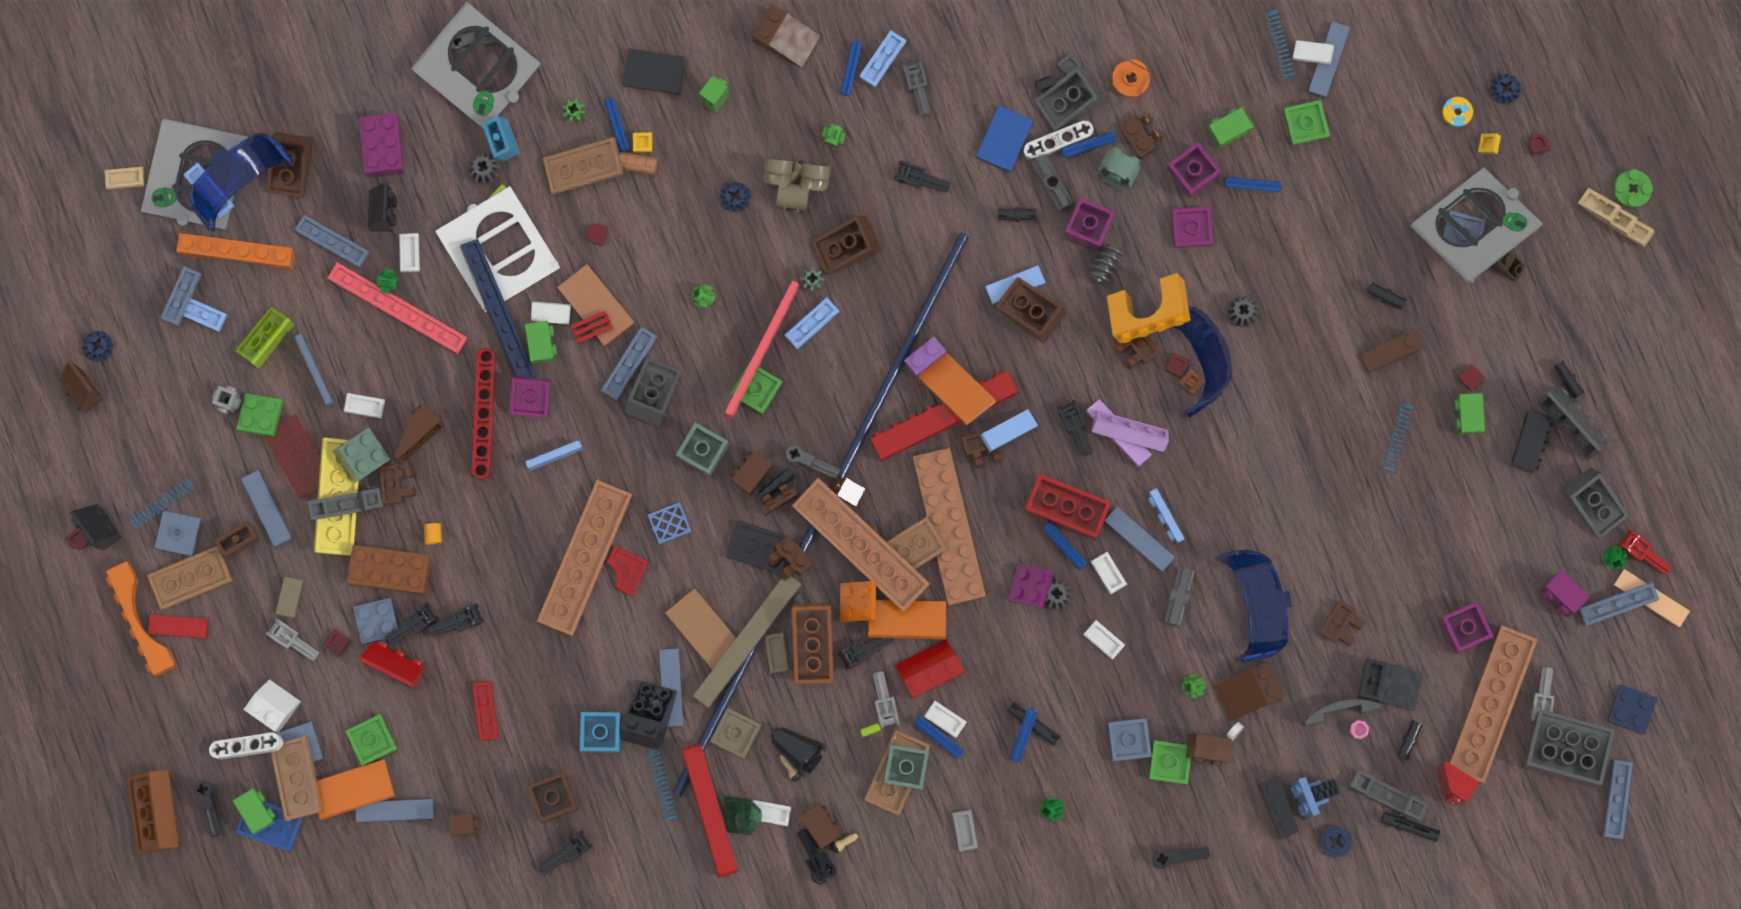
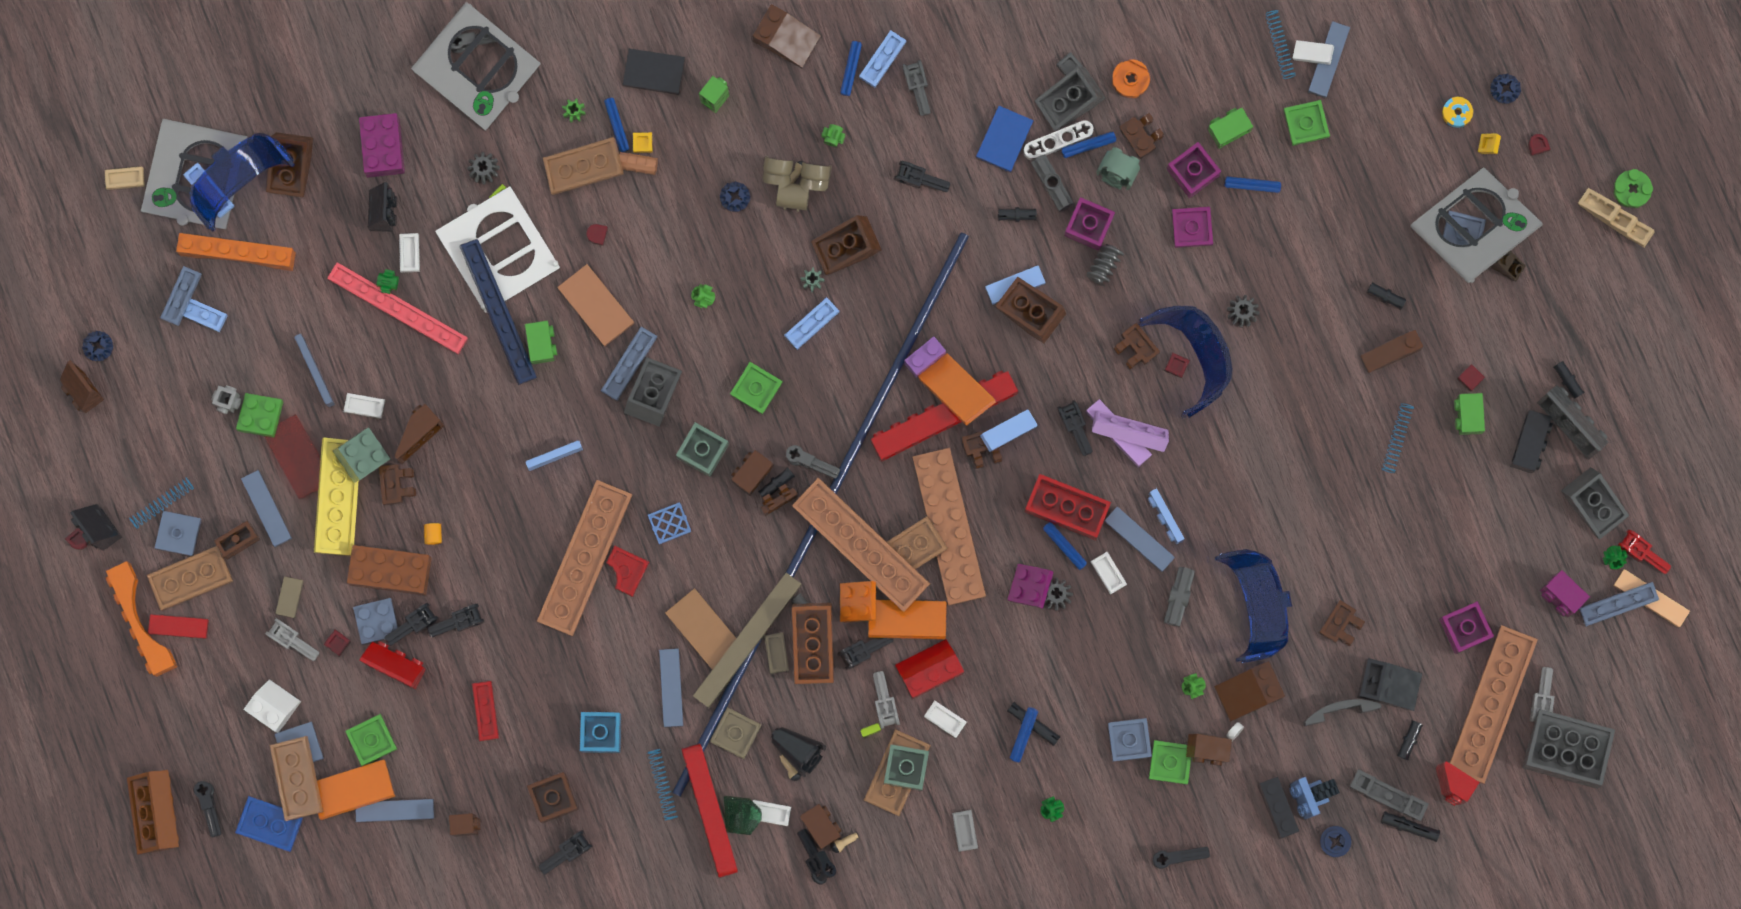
(246, 749): white beam -> none
(254, 811): bright green brick -> none
(264, 337): lime slope -> none
(332, 241): sand blue tile -> none
(344, 504): dark grey slope -> none
(487, 423): red beam -> none
(500, 138): dark azure brick -> none
(530, 396): magenta plate -> none
(550, 312): white tile -> none
(589, 320): red tile -> none
(648, 715): black slope -> none
(754, 545): black tile -> none
(761, 351): coral tile -> none
(793, 555): reddish brown plate -> none
(847, 490): brick -> none
(939, 737): blue axle -> none
(1045, 82): black tile -> none
(1104, 639): white tile -> none
(1172, 311): light orange arch -> none
(1191, 382): dark orange tile -> none
(1359, 729): bright pink tile -> none
(1617, 799): sand blue tile -> none
(1632, 709): dark blue plate -> none

